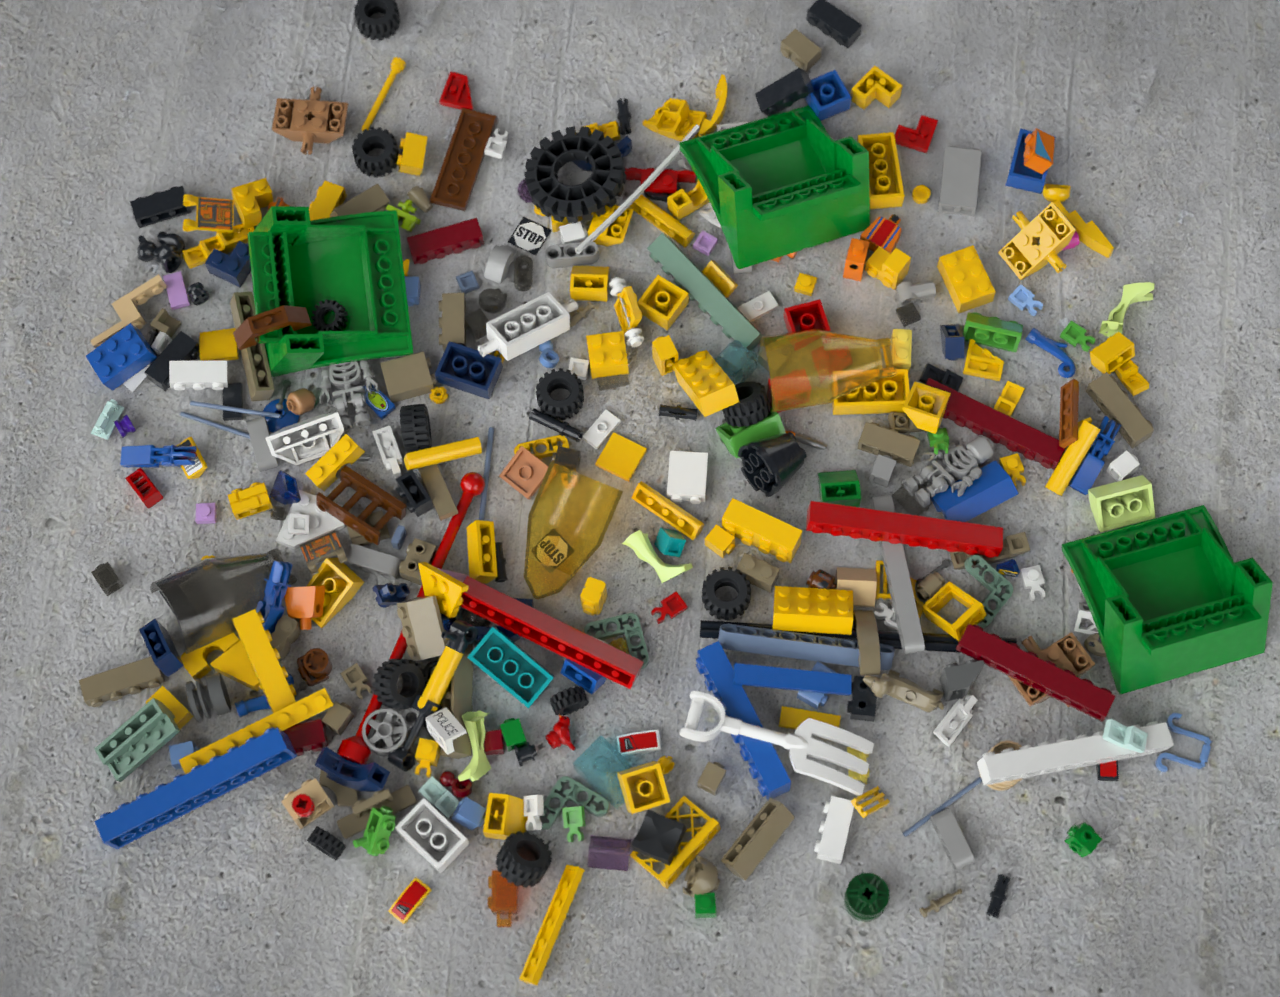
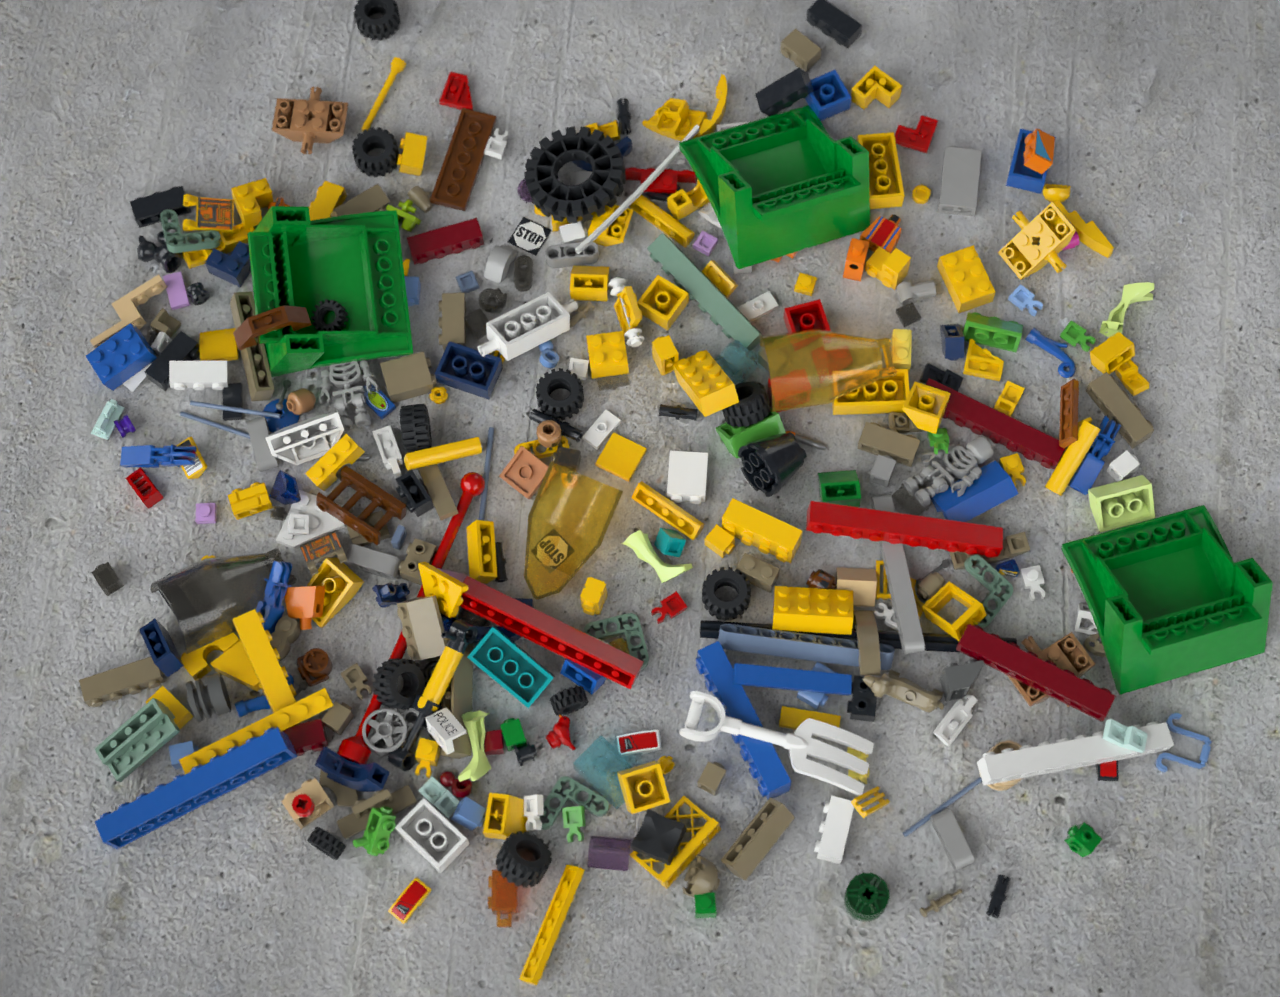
(179, 238): none -> sand green beam
(549, 433): none -> medium nougat head

